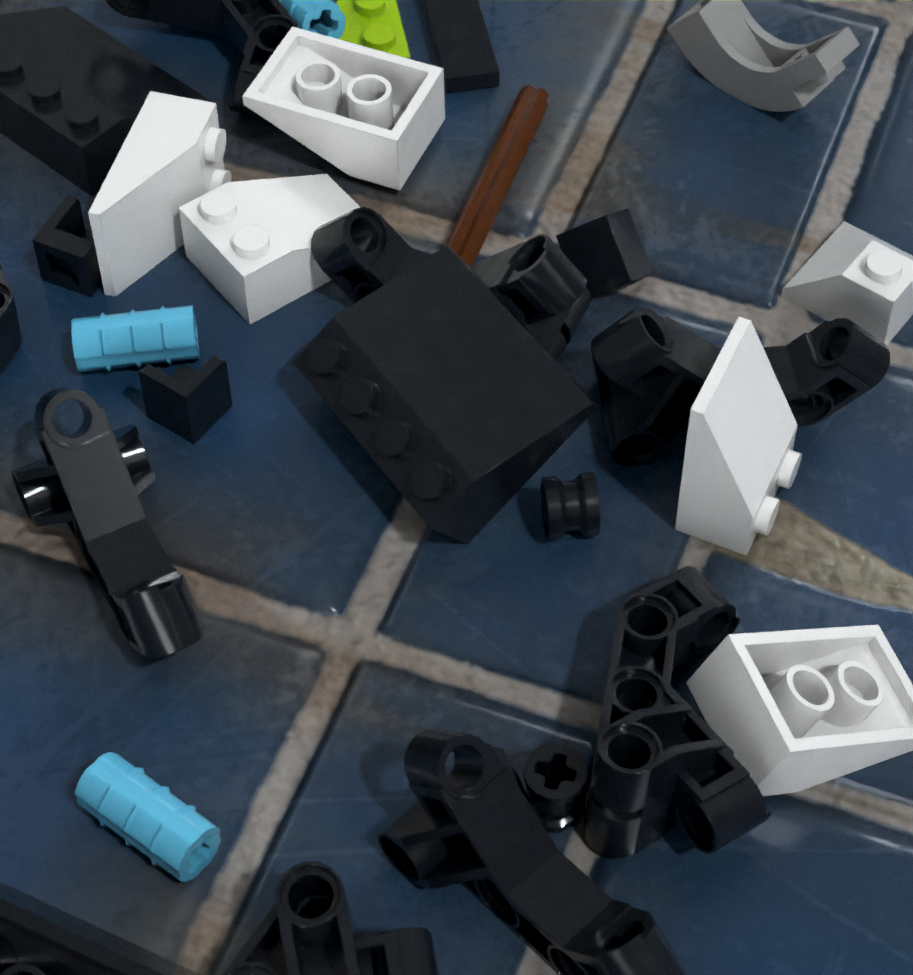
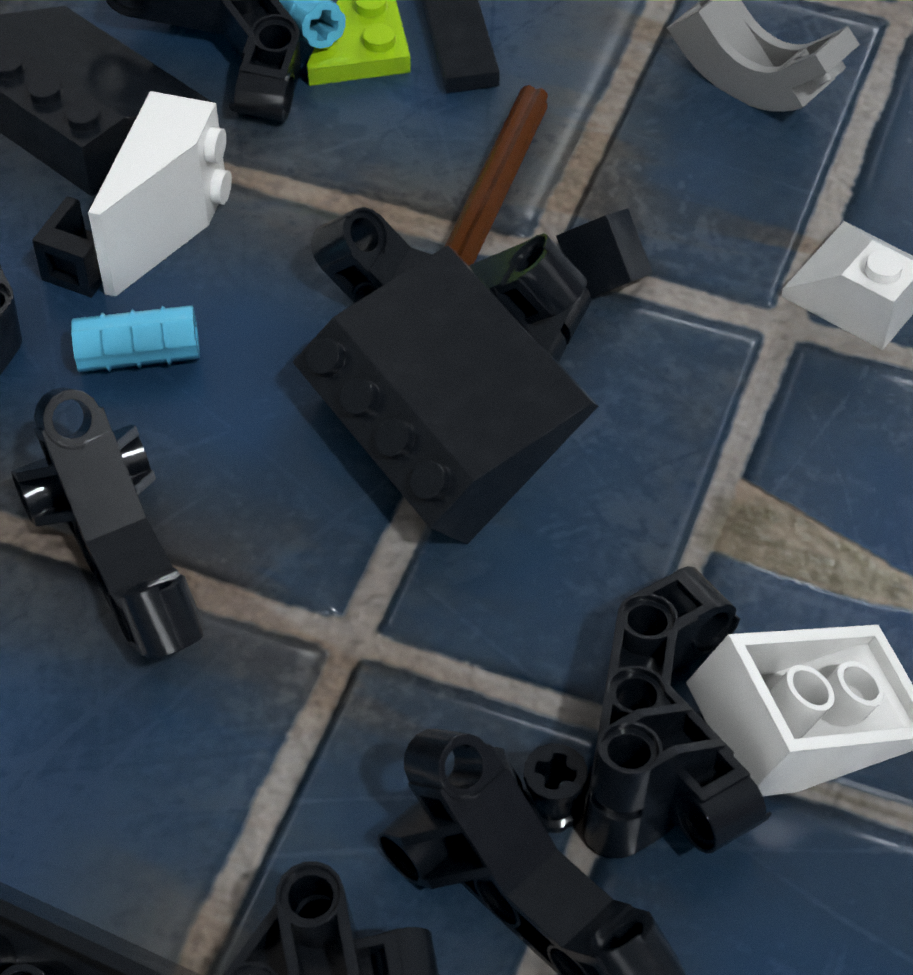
(148, 816): medium azure axle -> none
(188, 399): black panel -> none
(258, 238): white slope -> none
(351, 104): white slope -> none
(570, 506): black wheel -> none
(656, 367): black connector -> none
(737, 447): white slope -> none

